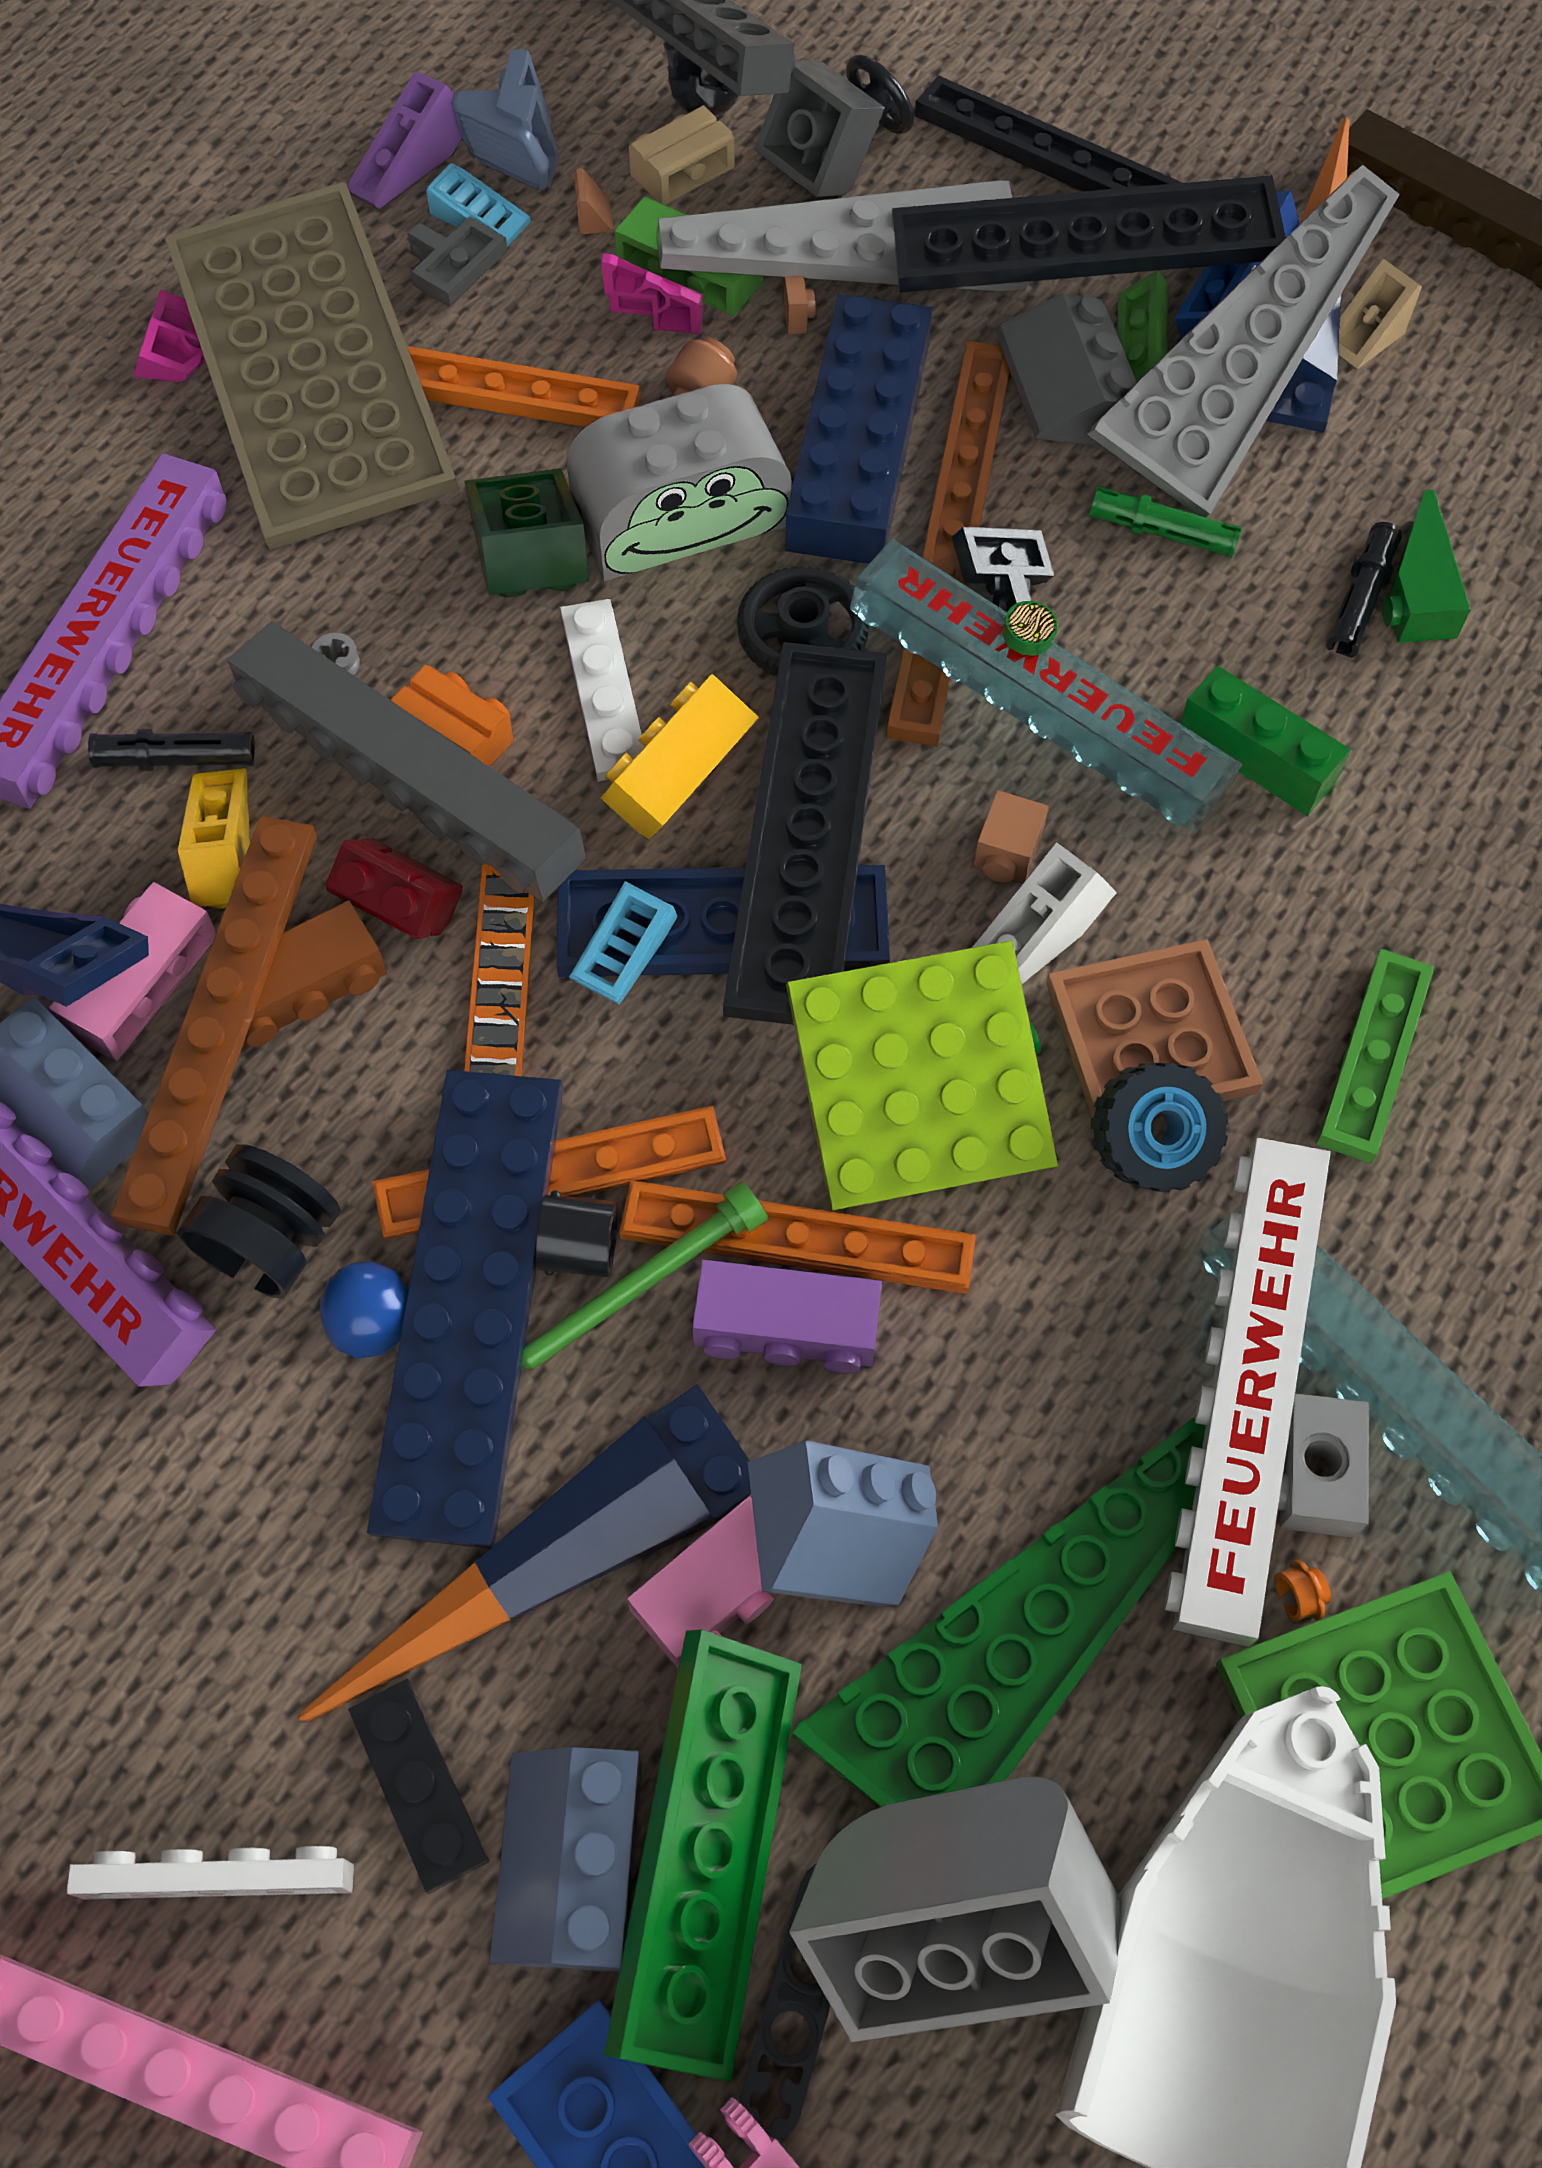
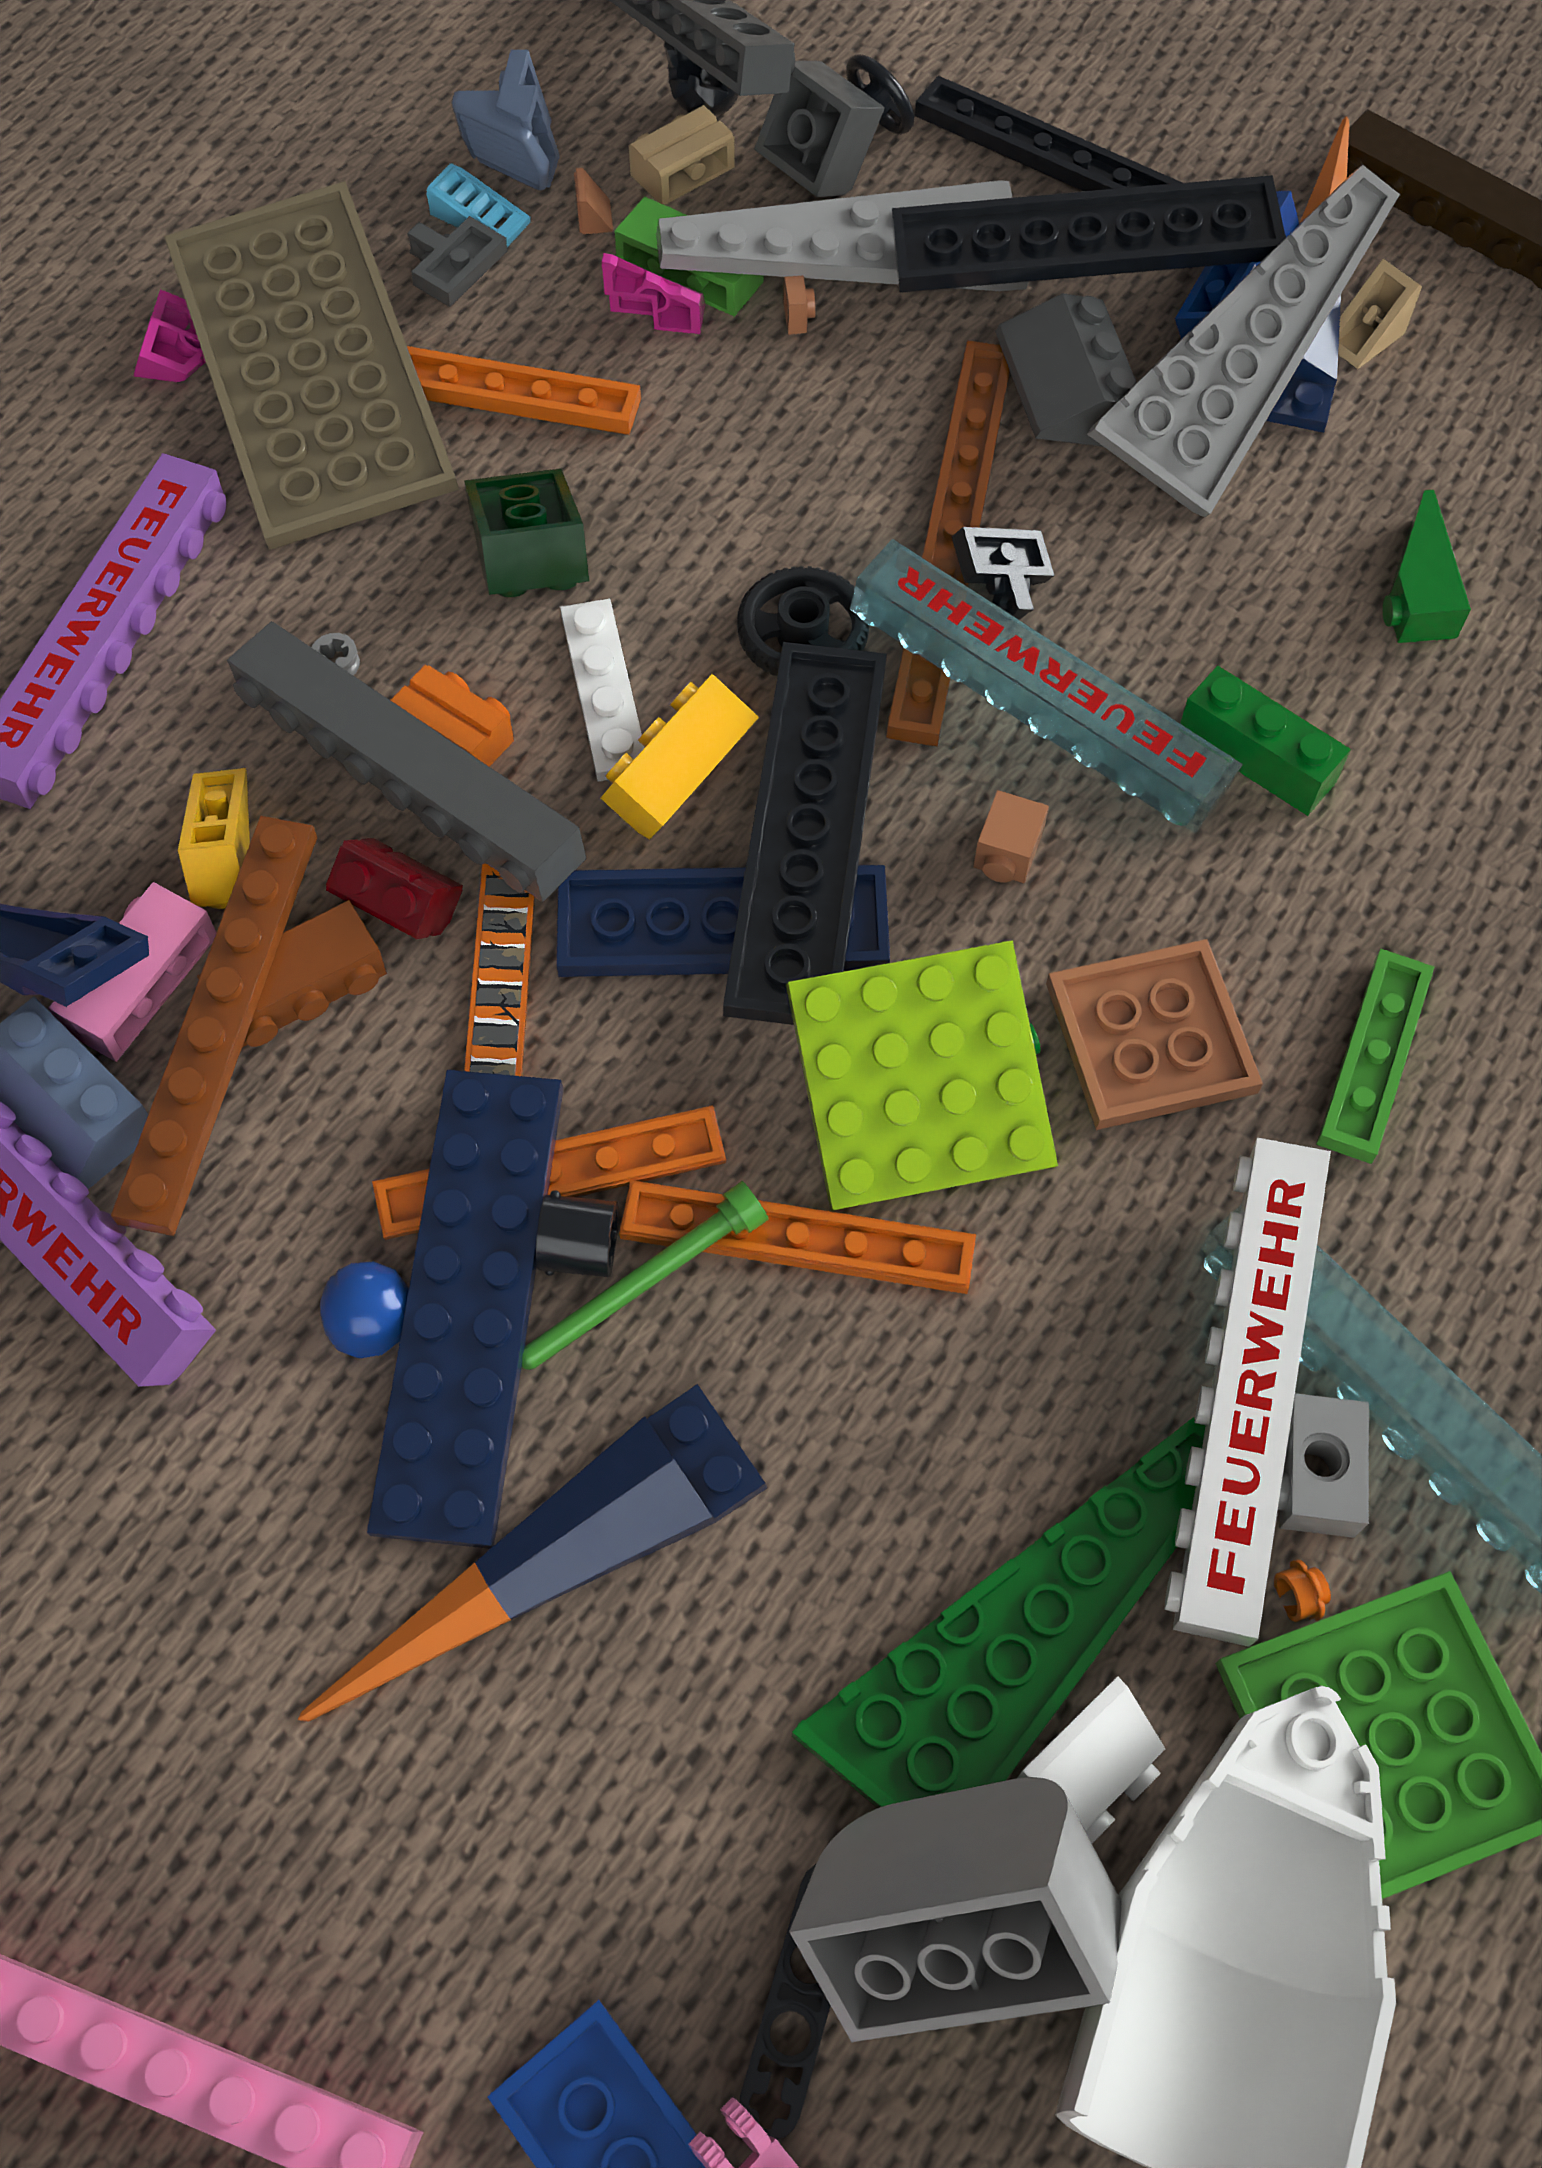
(170, 749): black pin -> none
(185, 1875): white plate -> none
(264, 1212): black wheel -> none
(410, 142): medium lavender slope -> none
(418, 1786): black plate -> none
(567, 1859): sand blue slope -> none
(628, 900): medium azure slope -> none
(676, 479): light grey brick -> none
(701, 365): nougat head -> none
(704, 1859): green plate -> none
(705, 1585): bright pink brick -> none
(786, 1315): medium lavender brick -> none
(840, 1523): sand blue slope -> none
(858, 429): dark blue brick -> none
(1029, 628): tile -> none
(1049, 910): white slope -> none
(1101, 1757): none -> white slope
(1143, 322): bright green plate -> none
(1171, 523): green pin -> none
(1193, 1126): black wheel -> none
(1368, 577): black pin -> none

